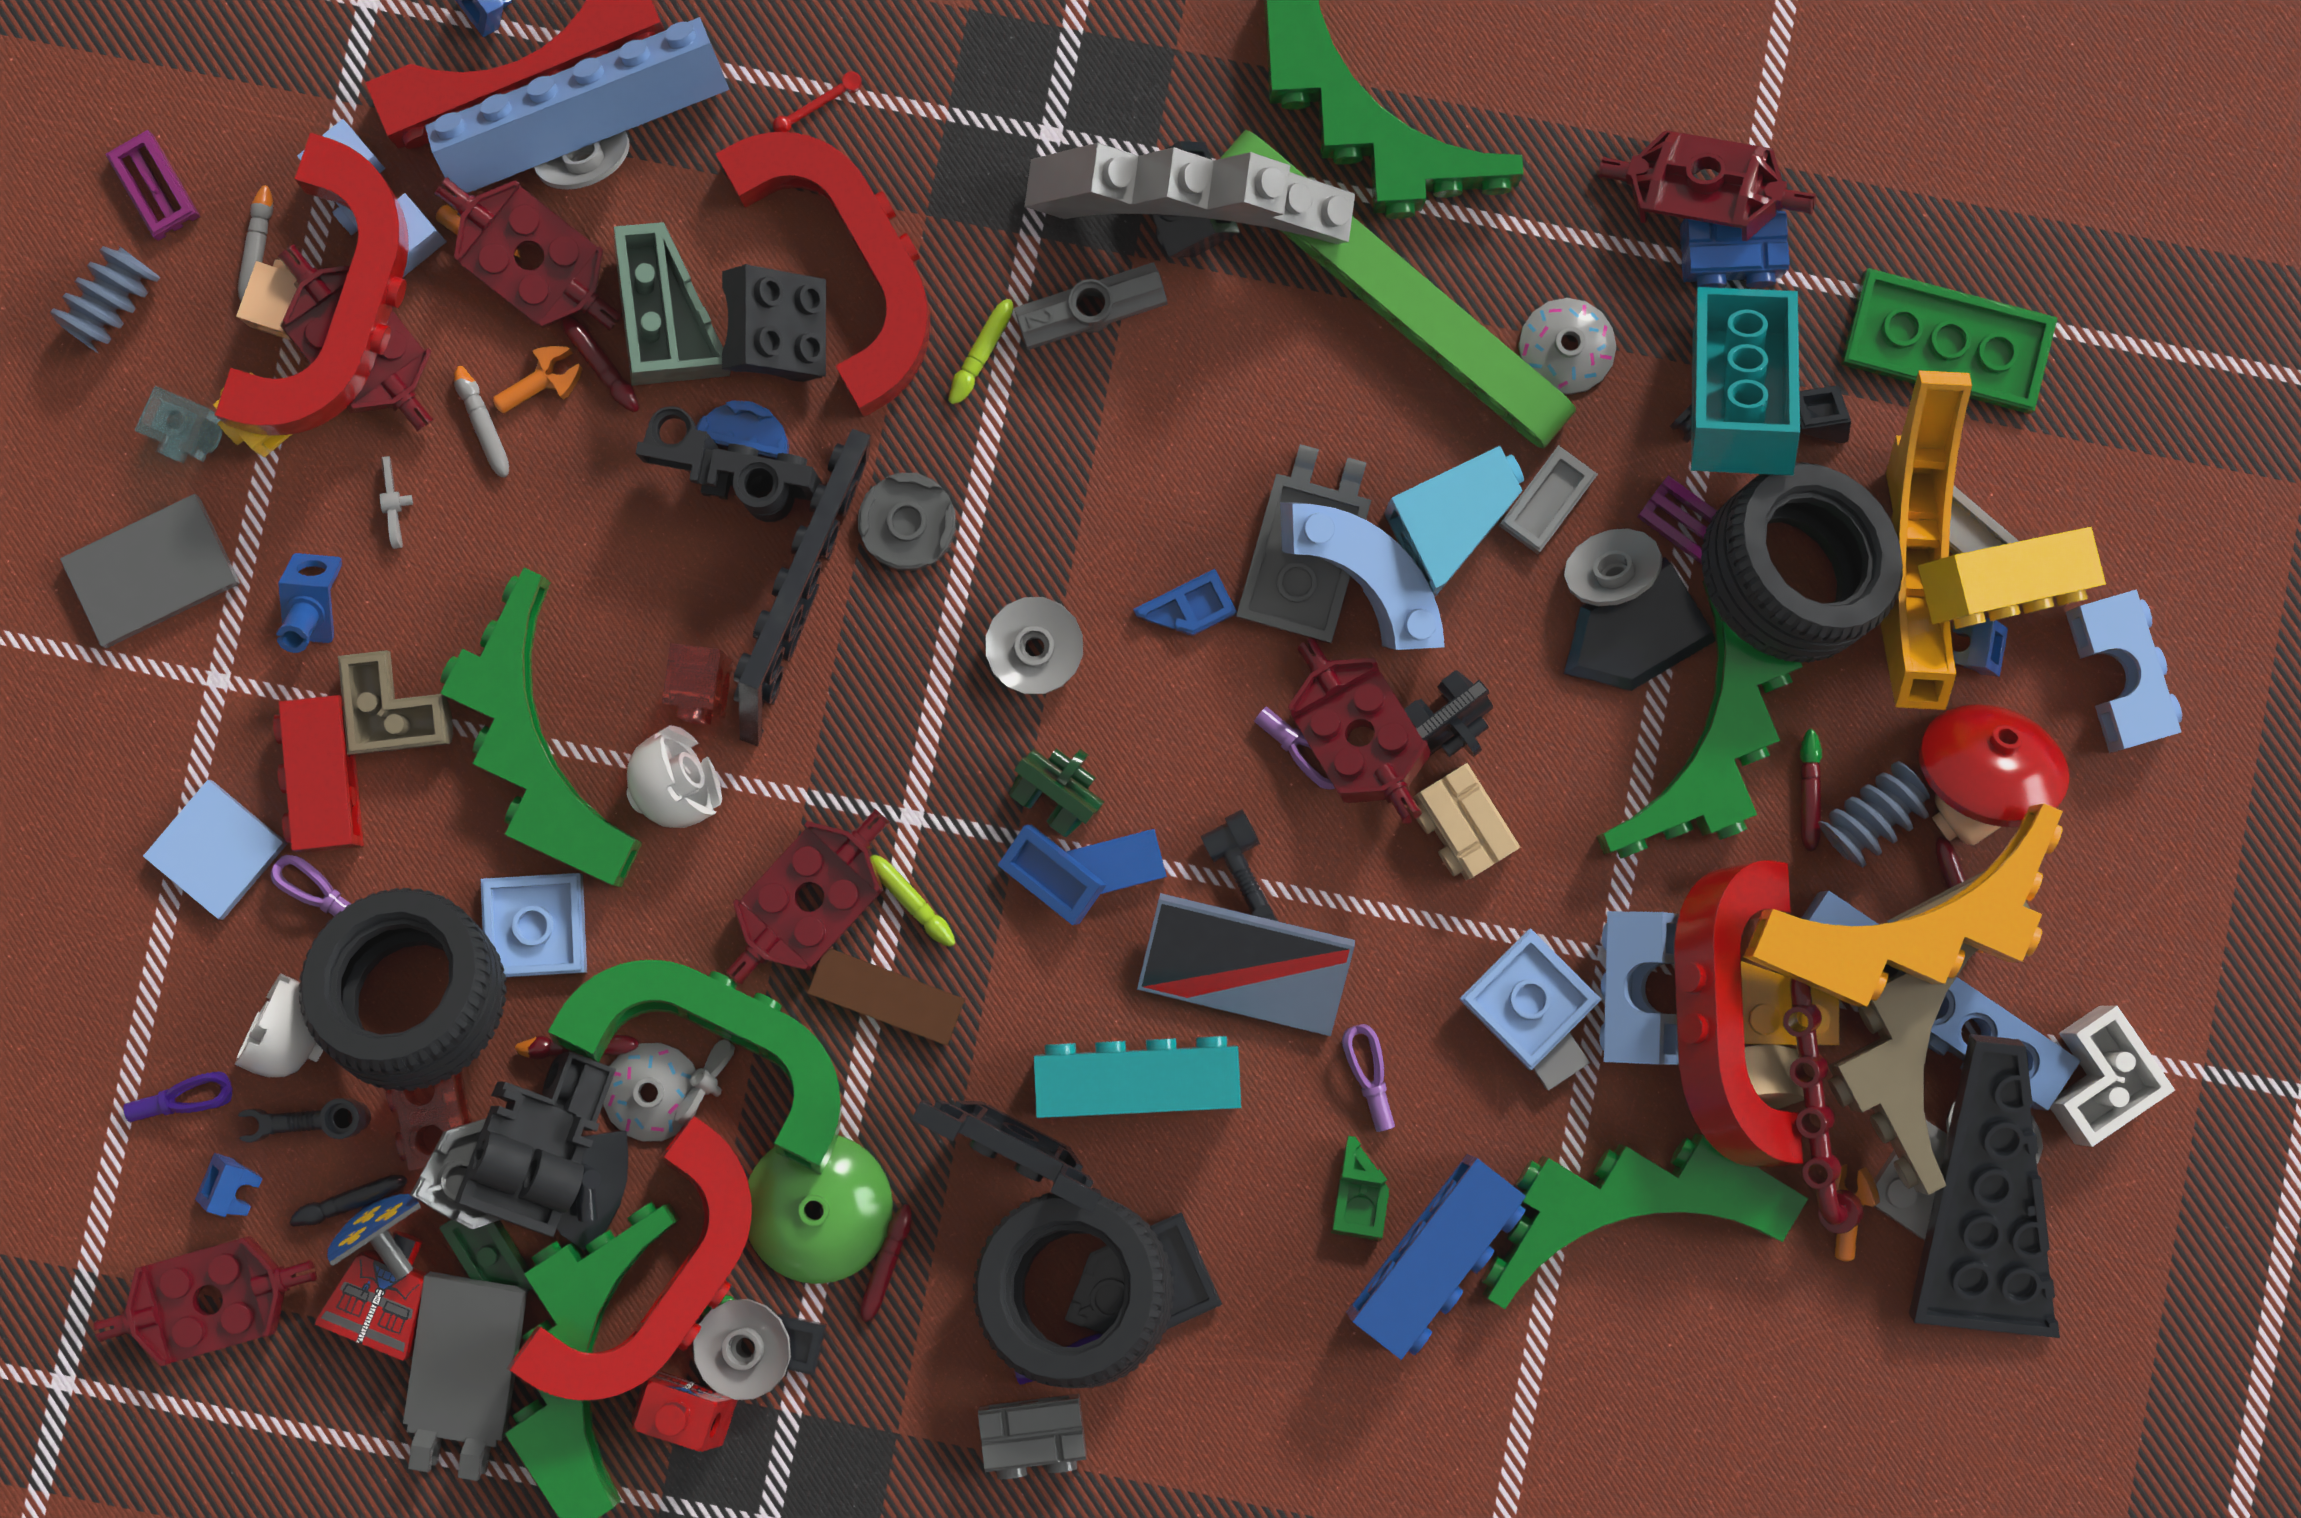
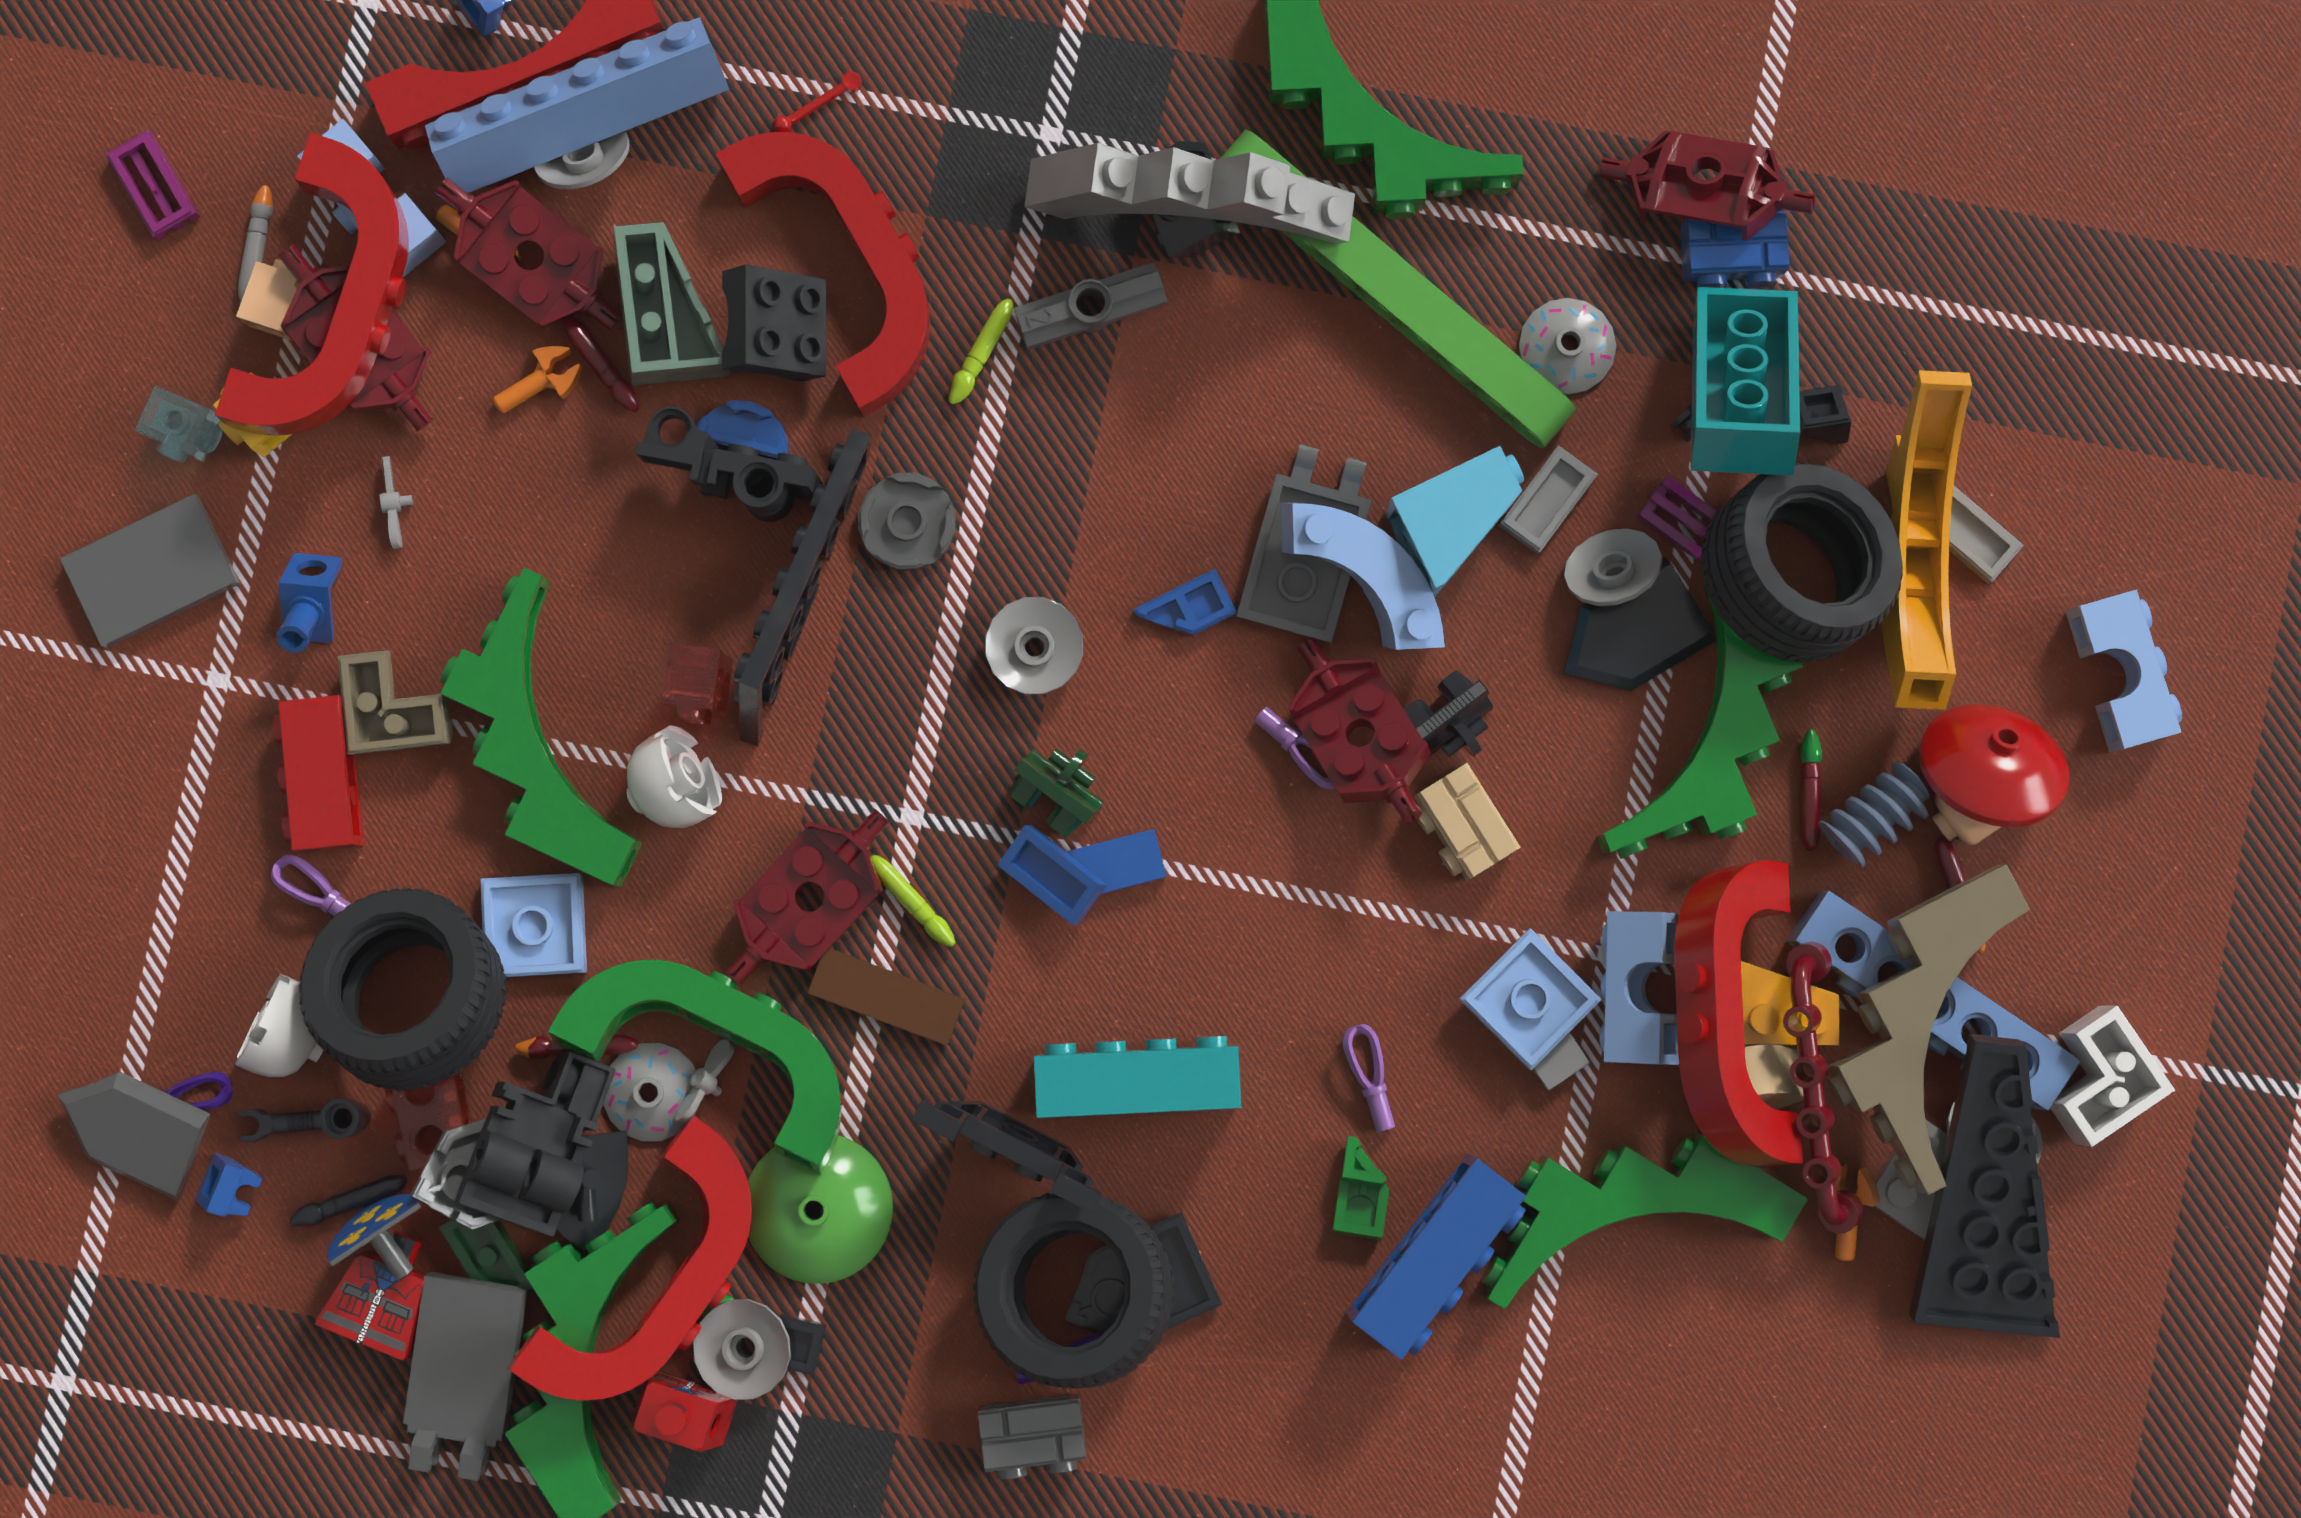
(104, 296): sand blue piece -> none
(136, 1130): none -> dark grey tile
(166, 1310): dark red plate -> none
(215, 849): light blue tile -> none
(469, 392): light grey piece -> none
(885, 1264): dark red piece -> none
(1230, 843): black brick -> none
(1246, 964): tile -> none
(1926, 327): green tile -> none
(1984, 915): light orange arch -> none
(1985, 647): blue tile -> none
(2011, 576): yellow brick -> none

